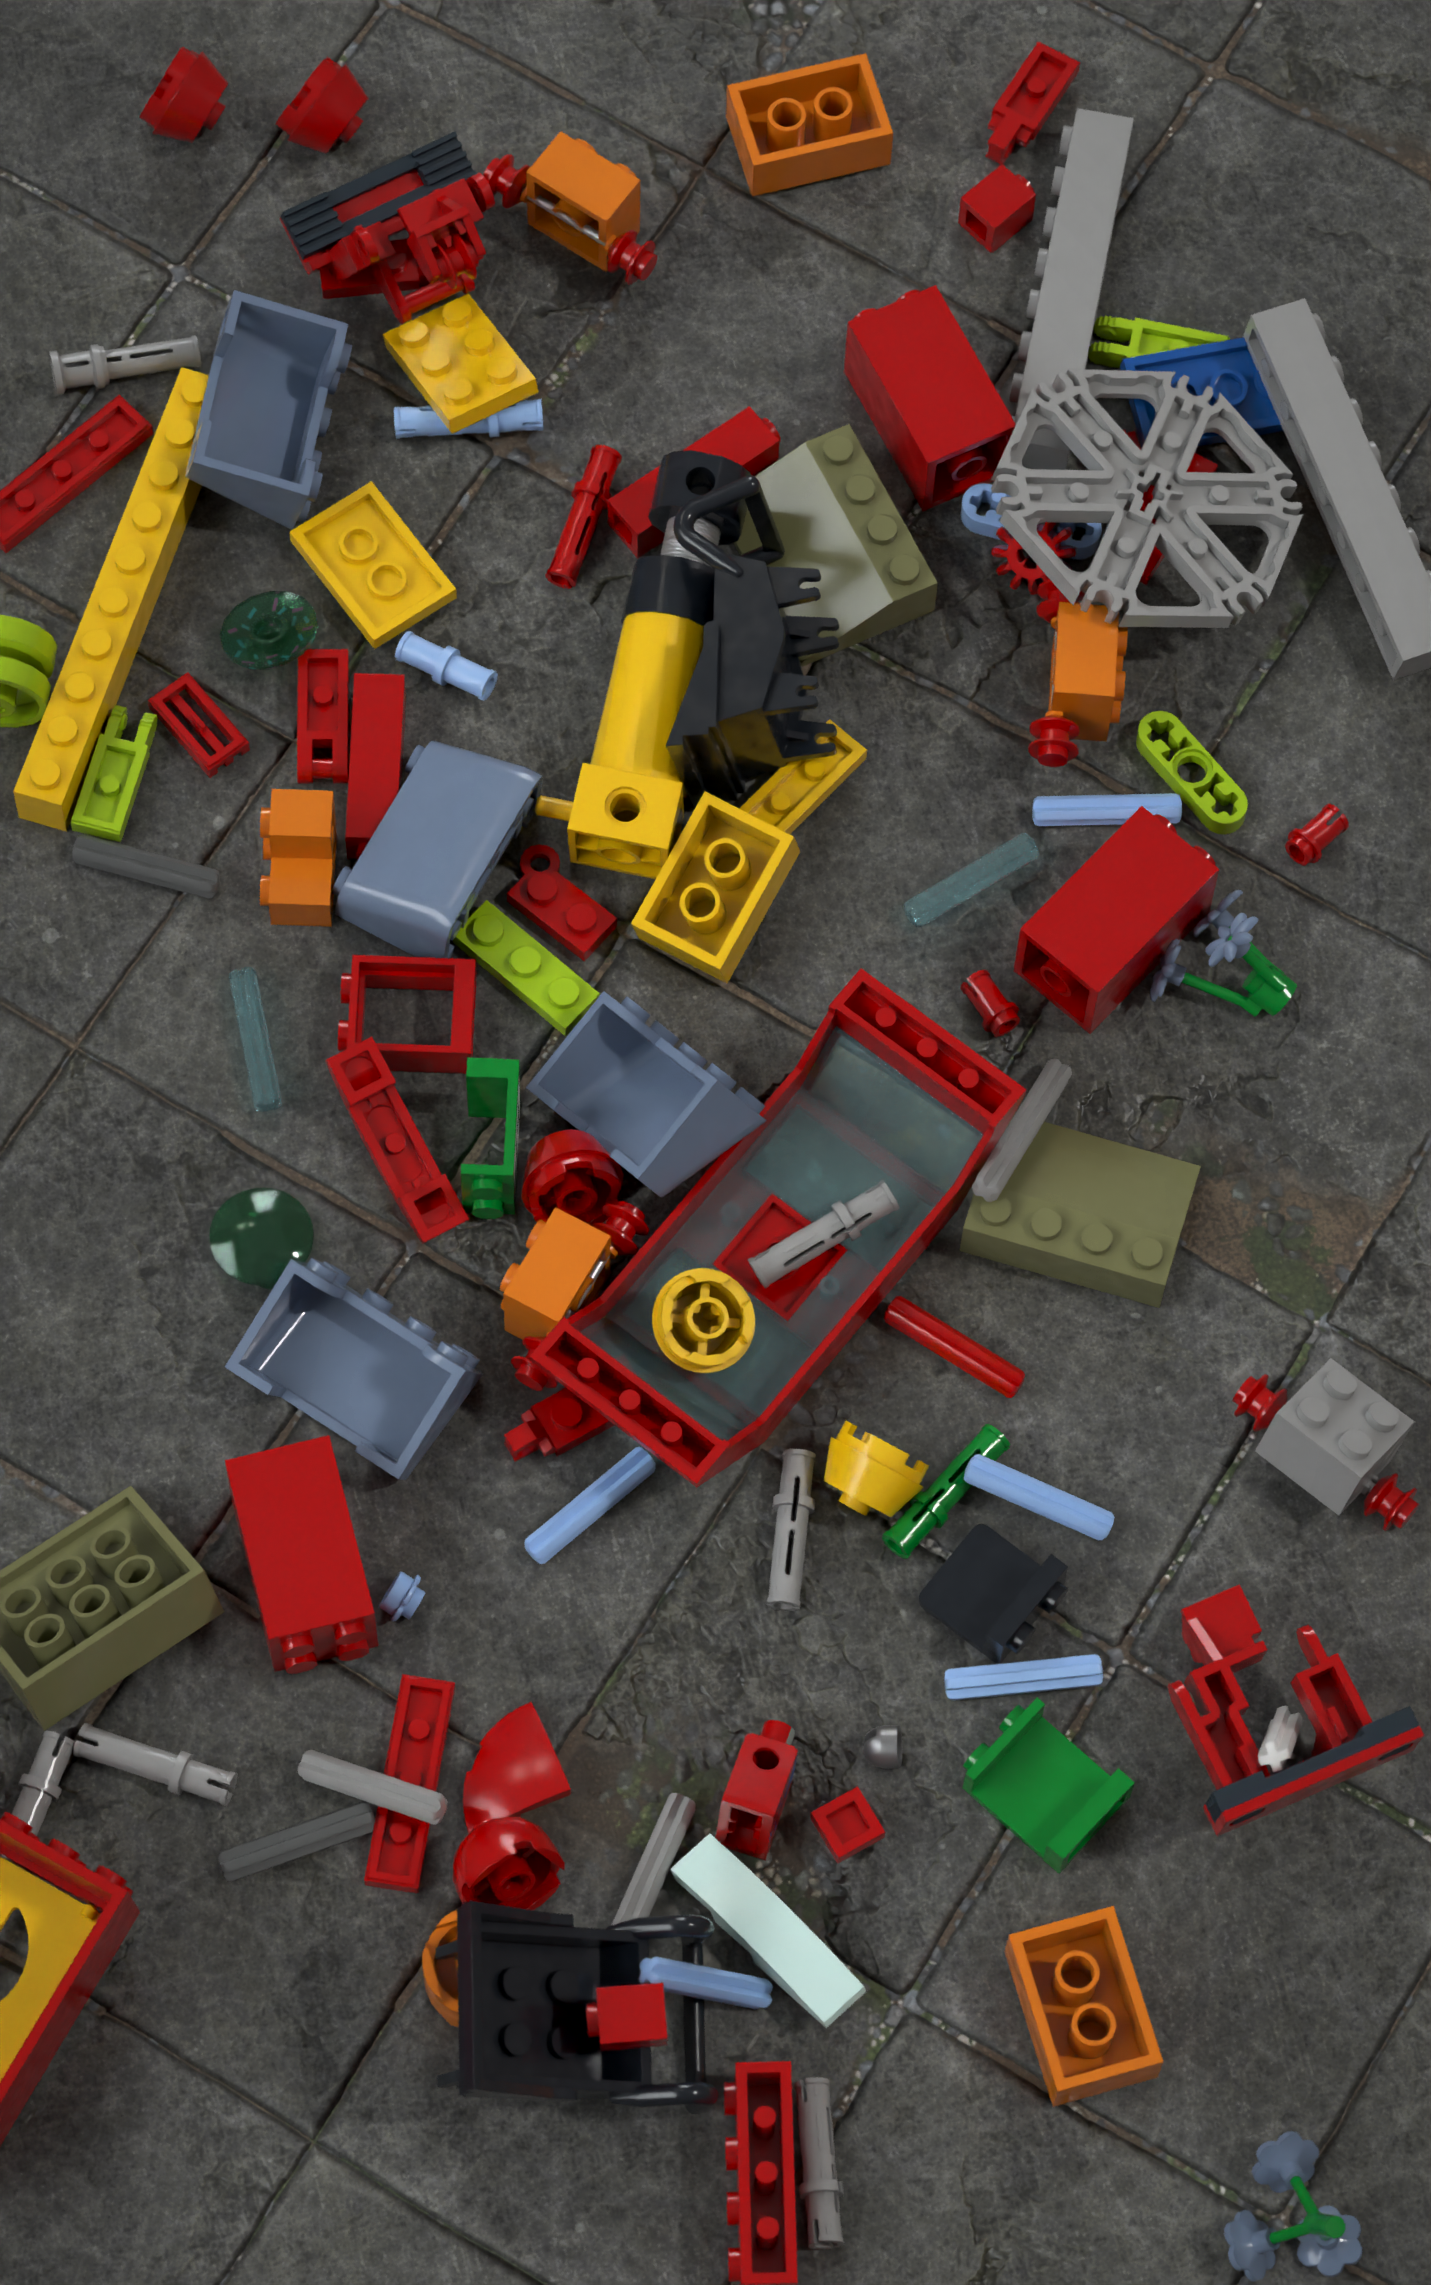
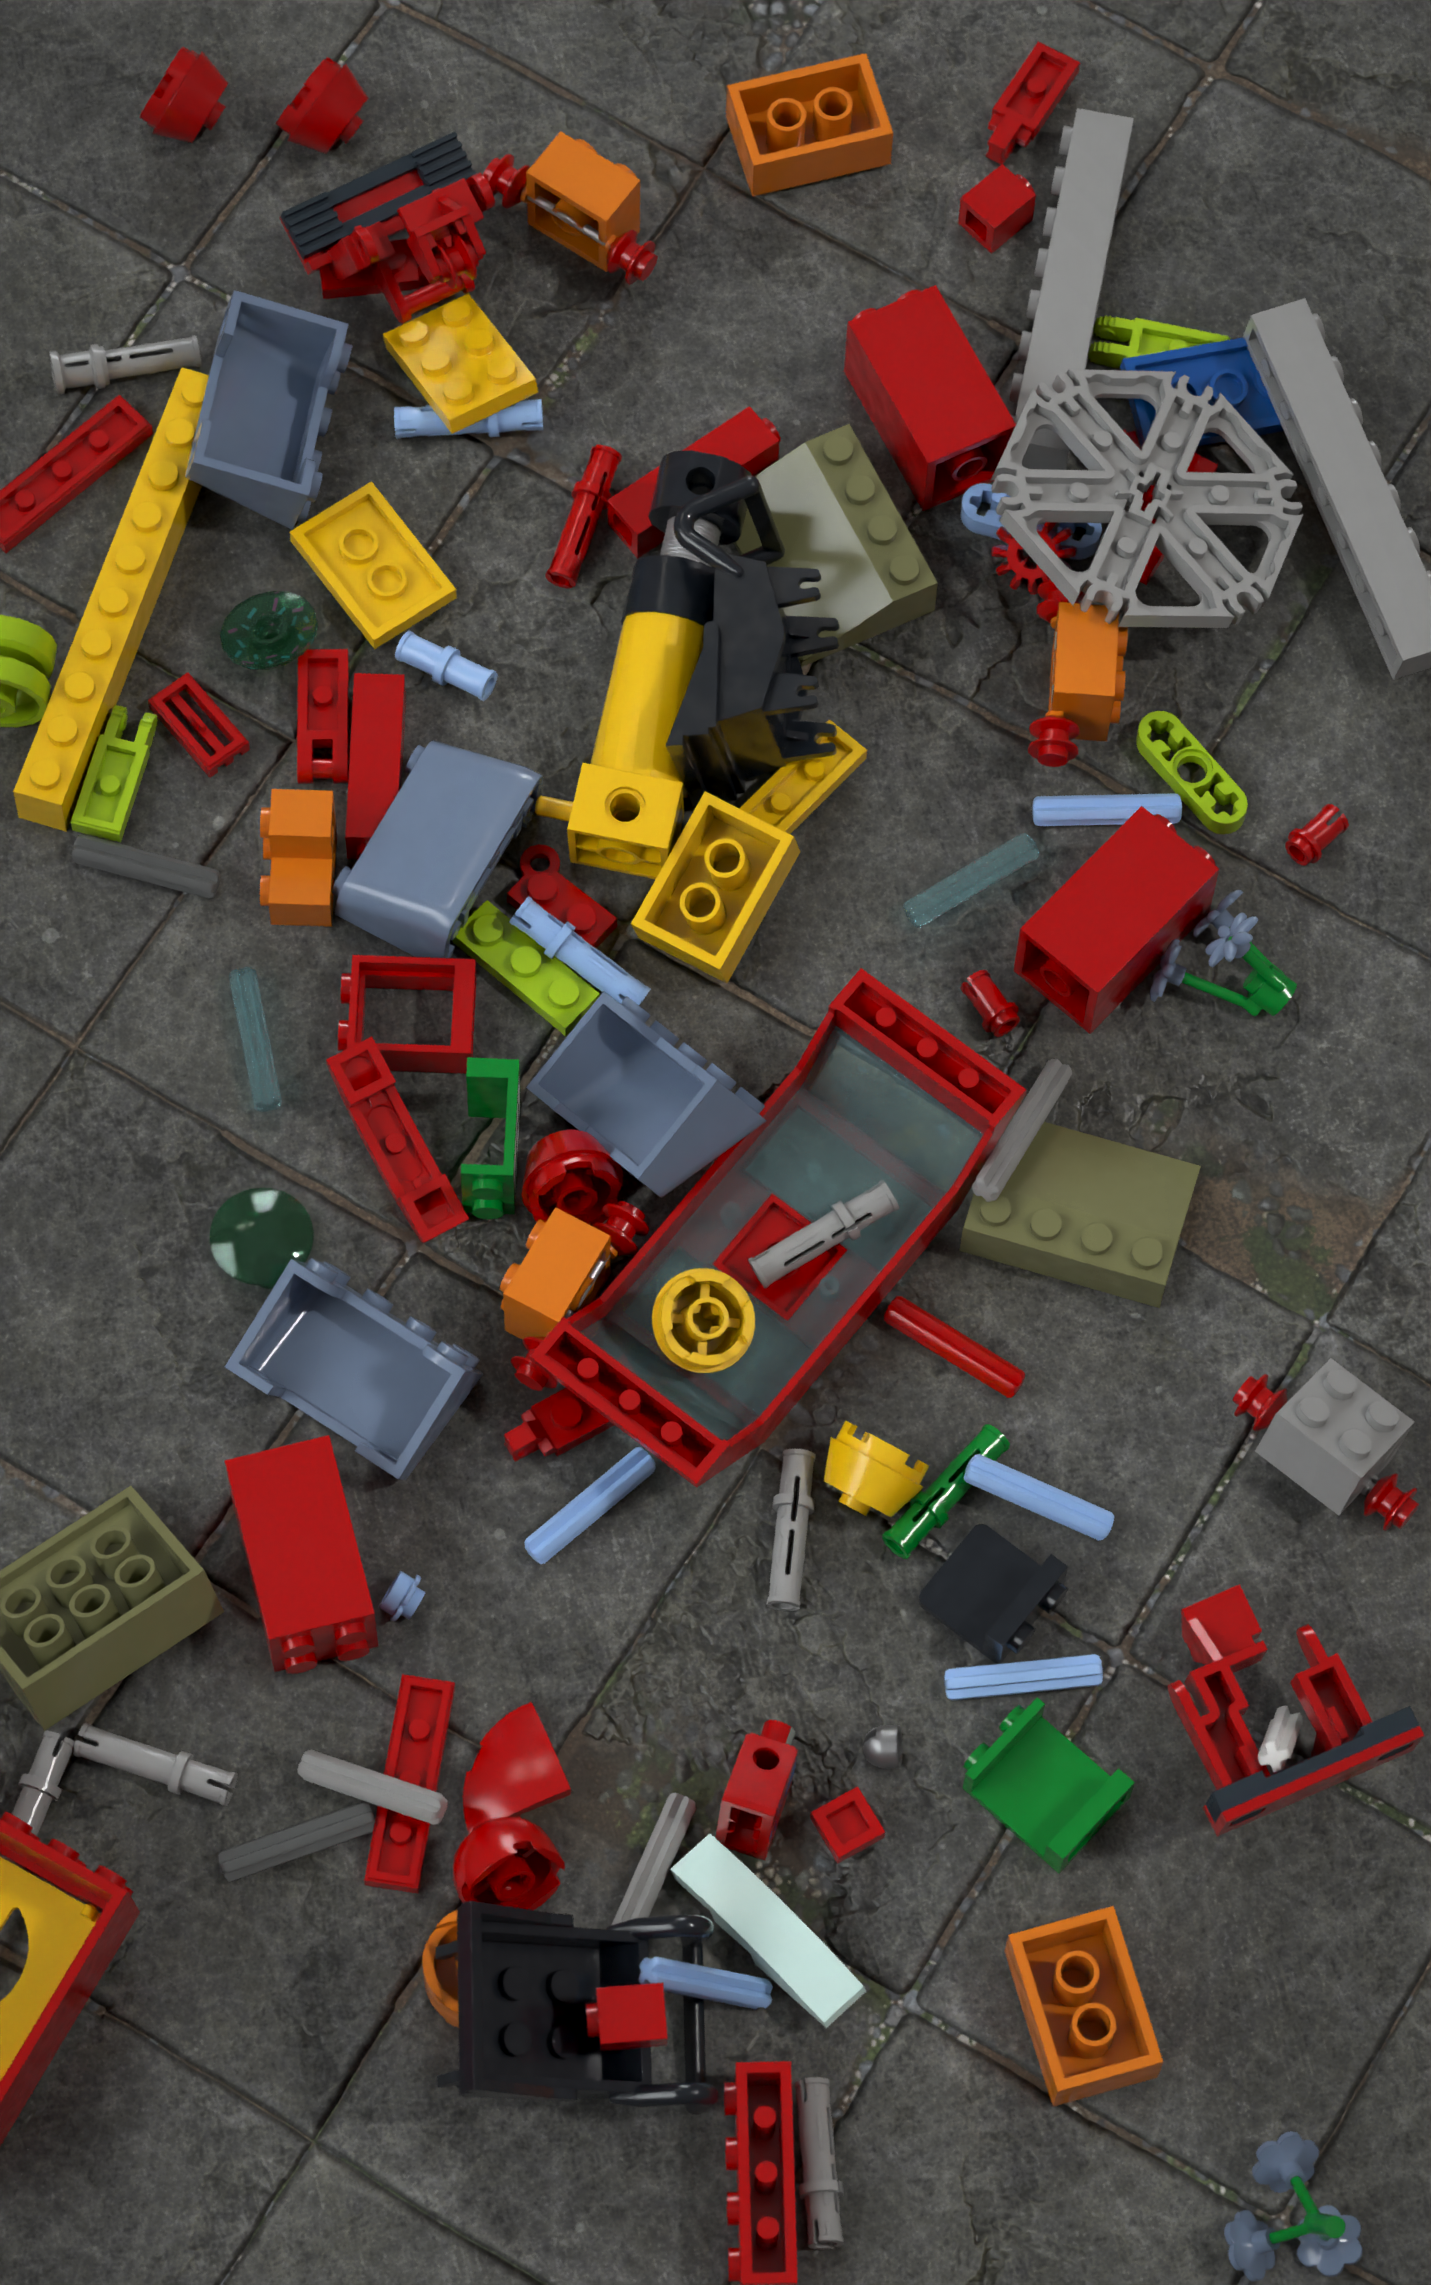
(577, 953): none -> light blue pin

